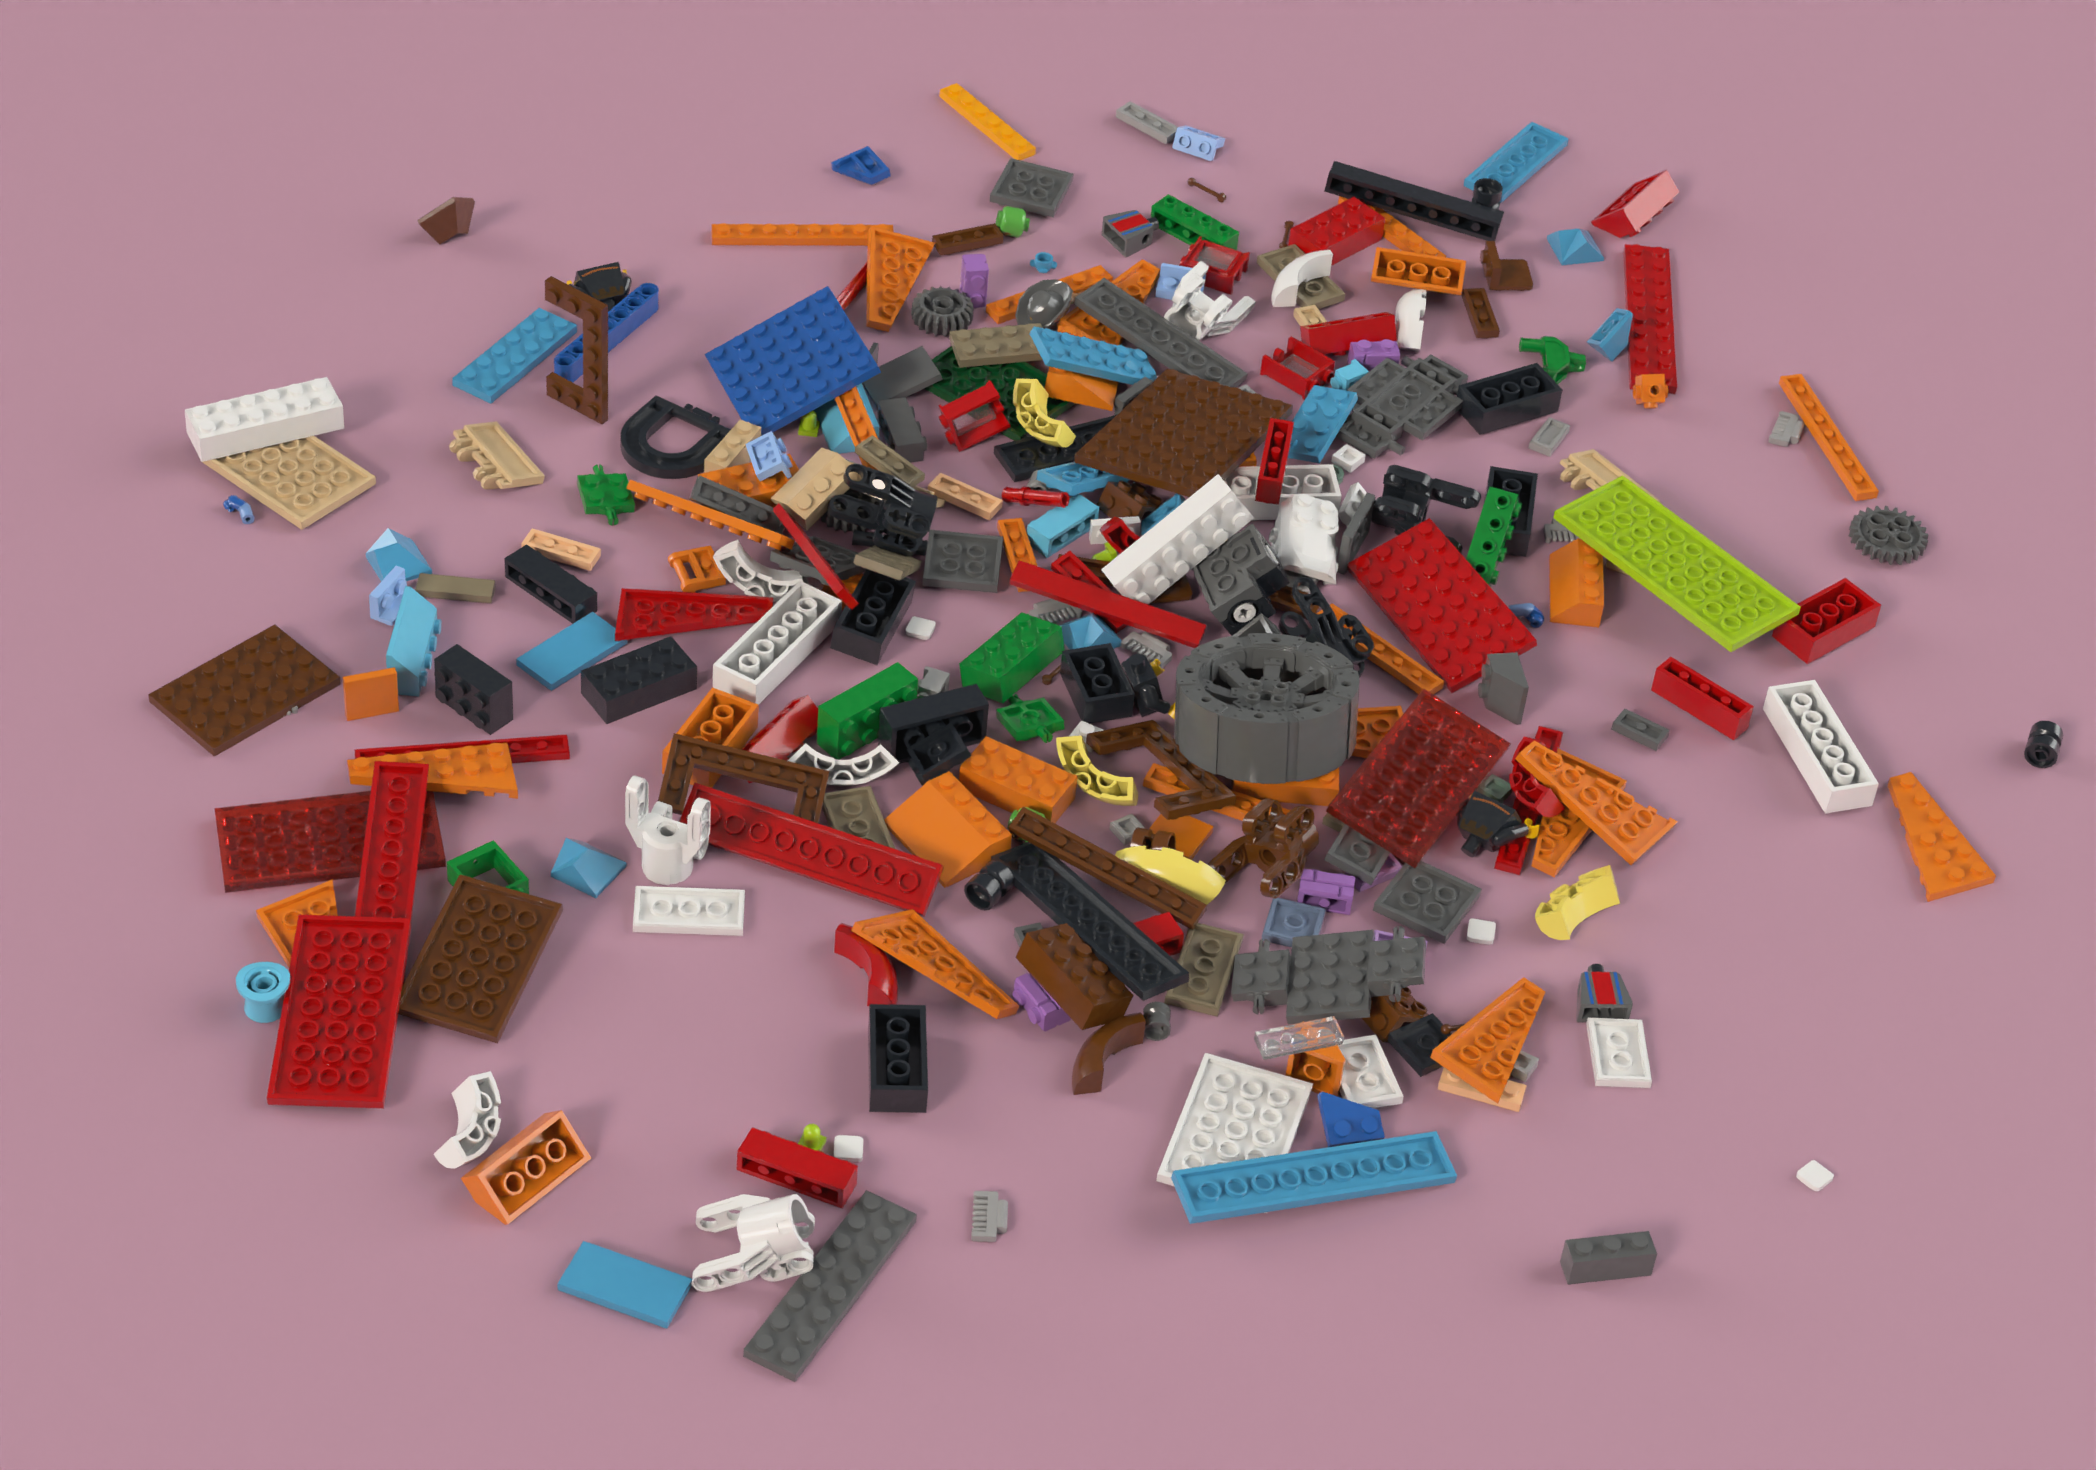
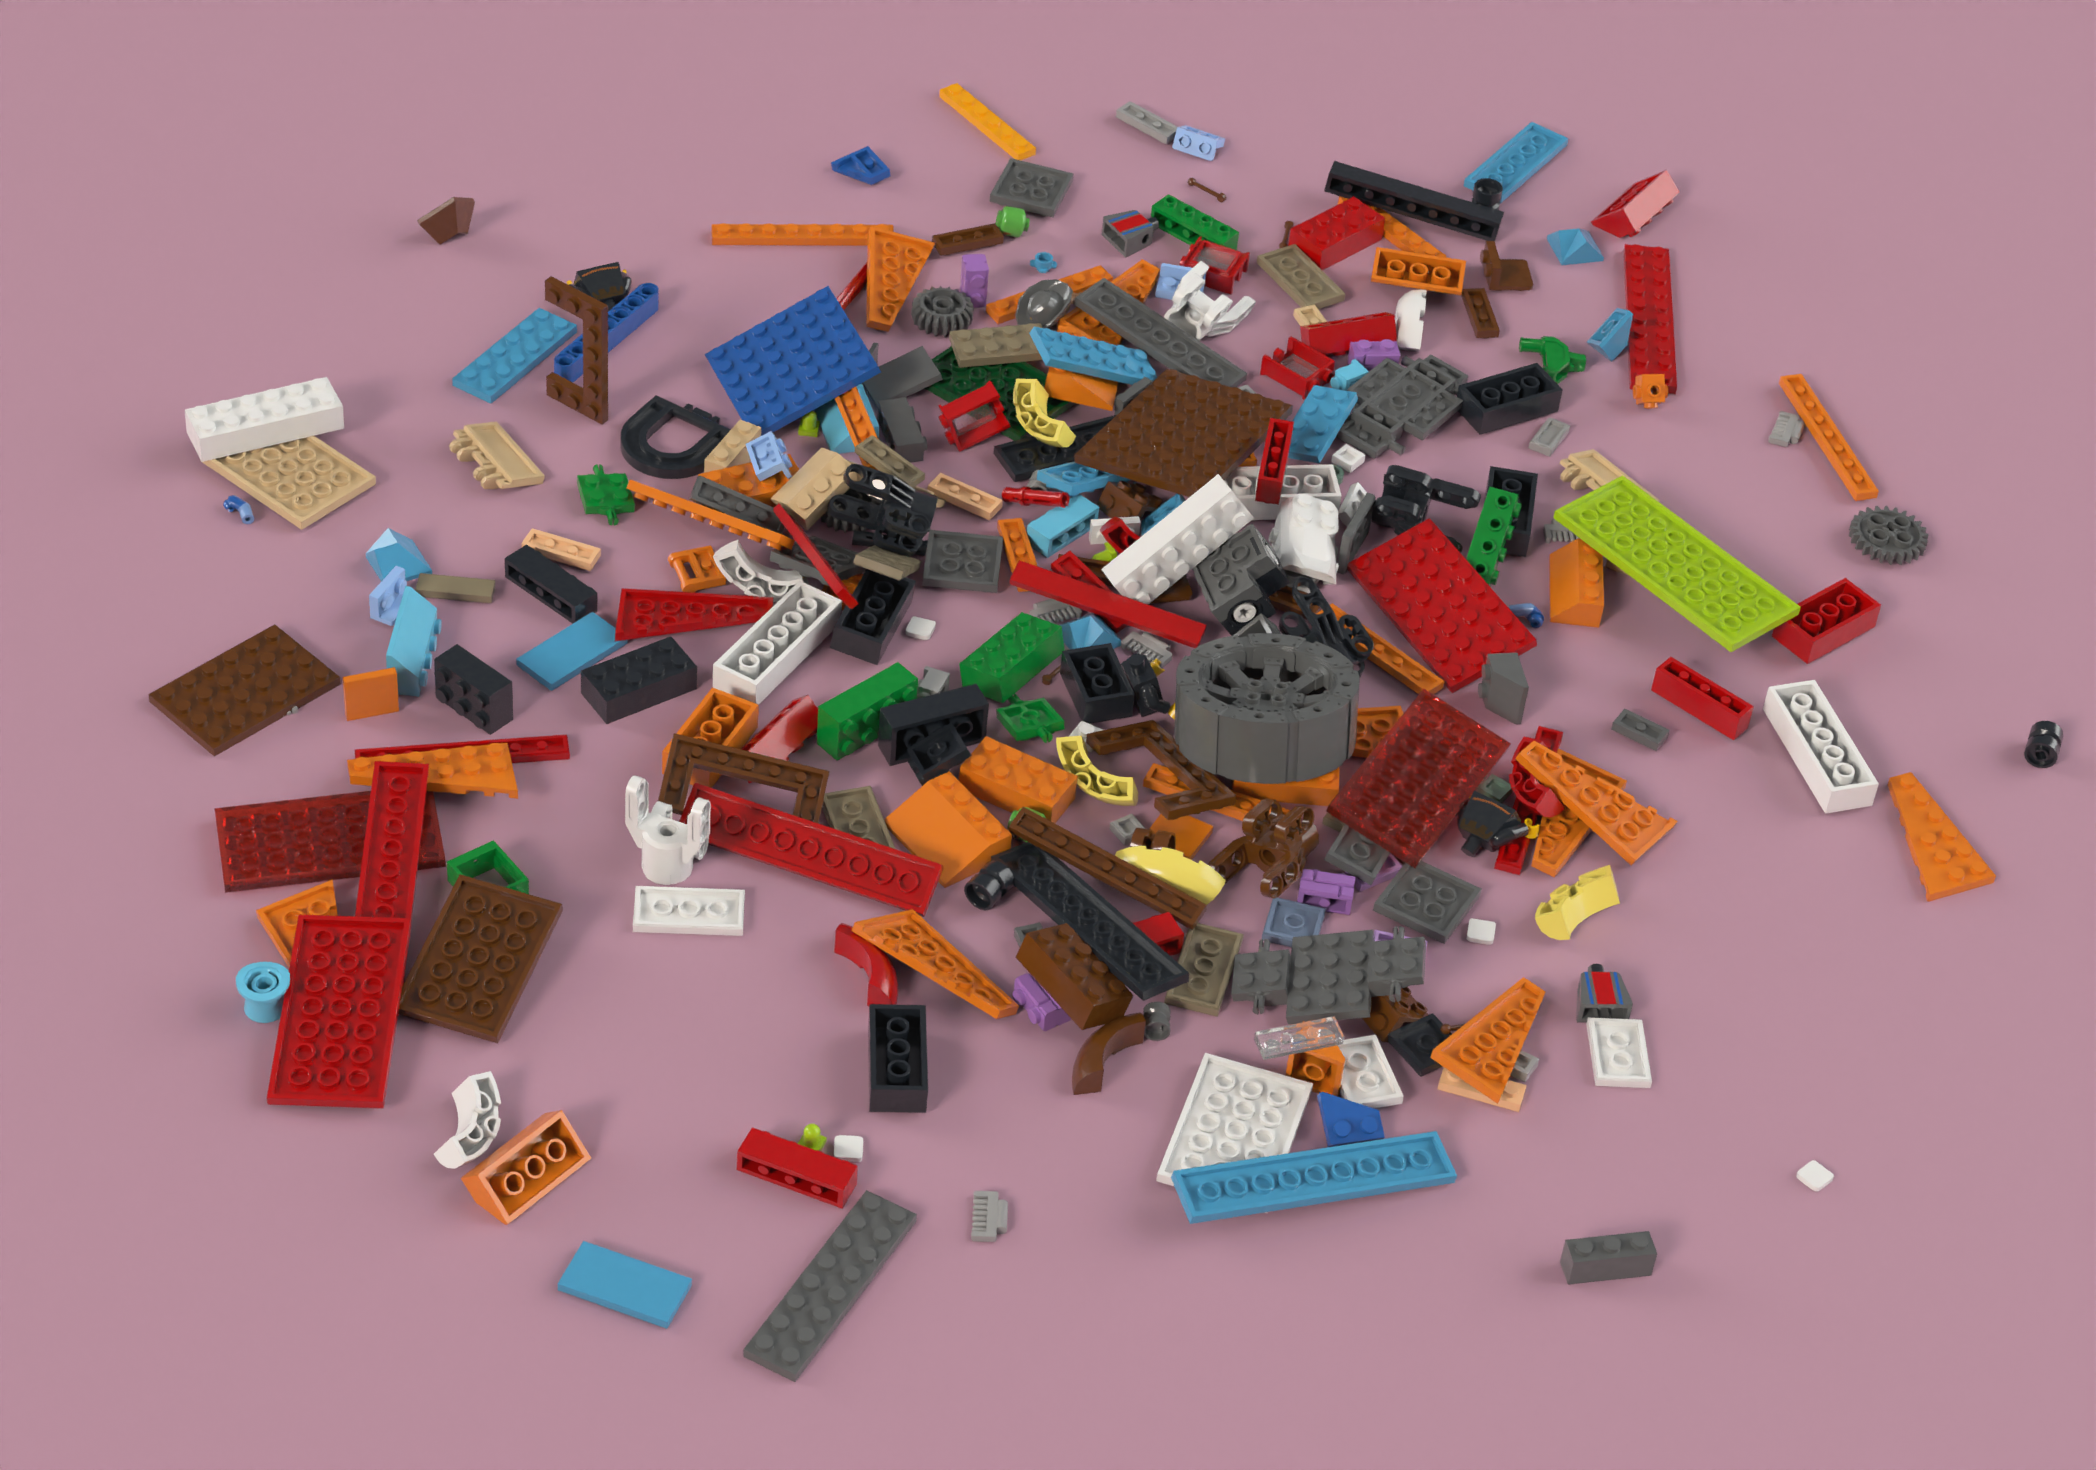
(586, 867): dark azure slope -> none
(766, 1239): white piece -> none
(848, 772): white brick -> none
(1300, 270): white brick -> none

